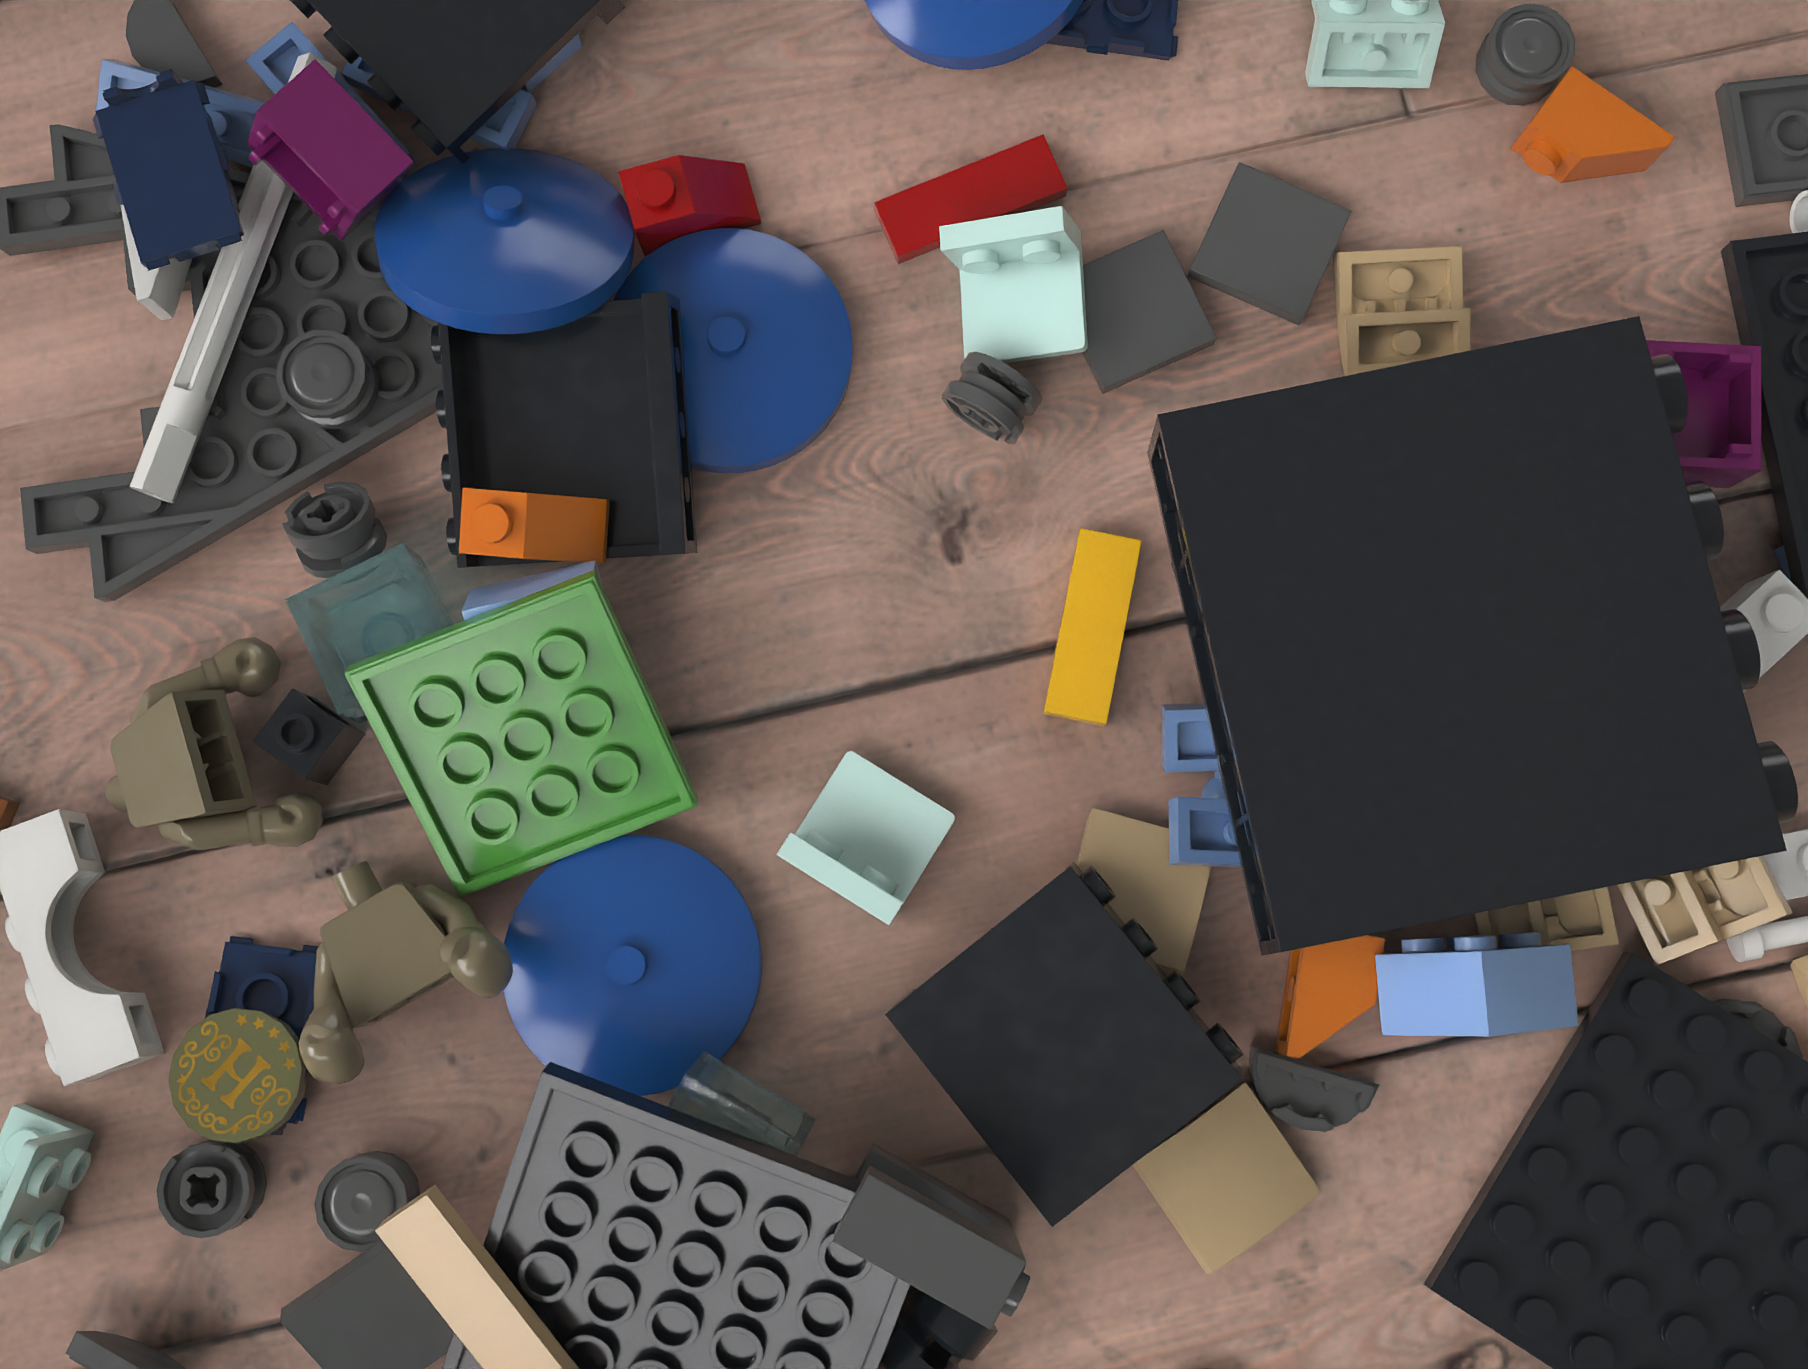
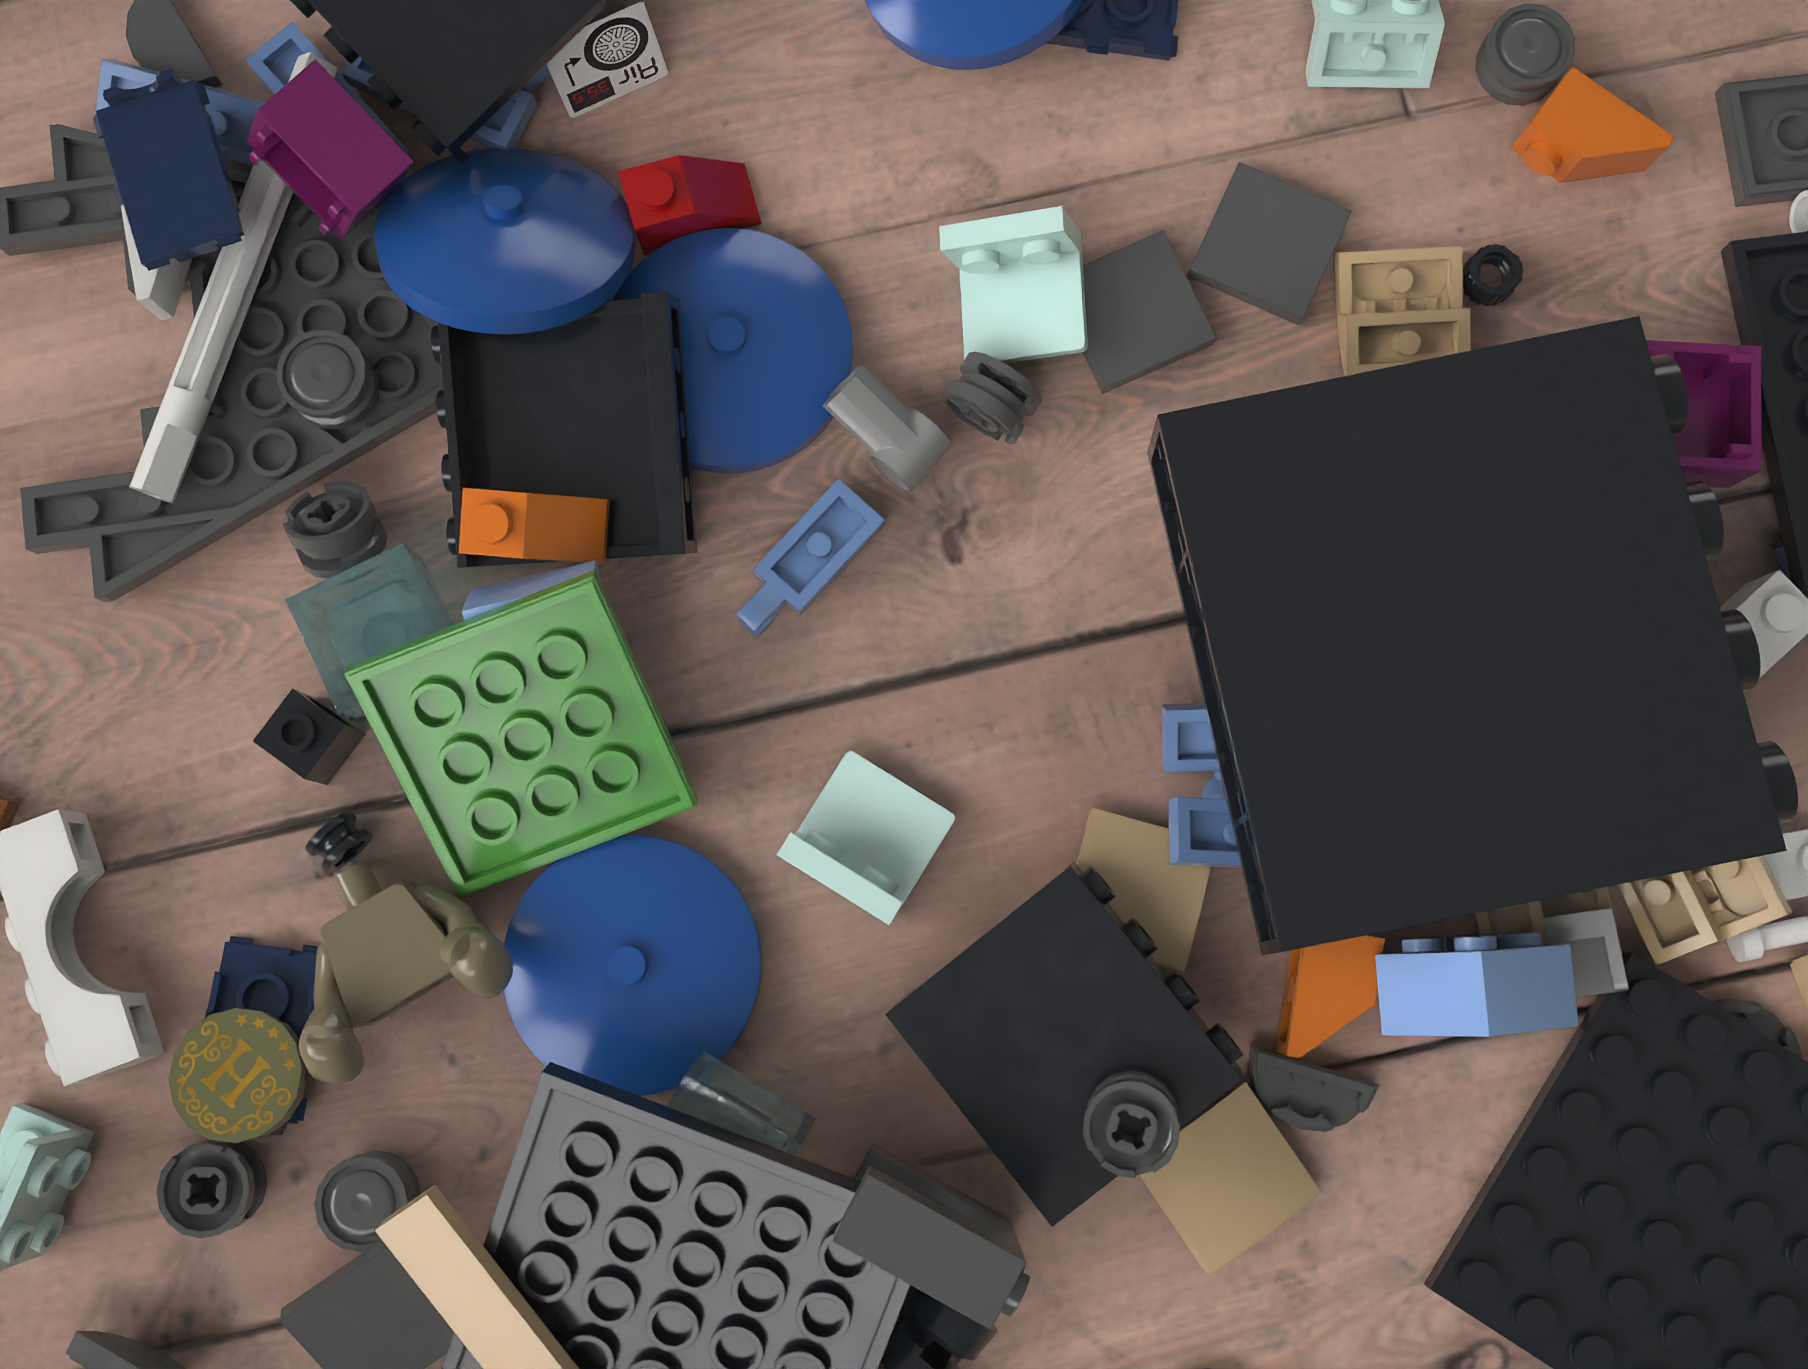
(185, 764): dark tan torso -> none
(338, 842): none -> black bush
(608, 60): none -> white sticker
(810, 556): none -> medium blue plate
(900, 440): none -> light grey piece
(988, 188): red tile -> none
(1092, 627): yellow tile -> none
(1132, 1124): none -> dark grey wheel
(1508, 265): none -> black axle
(1594, 950): none -> light grey panel

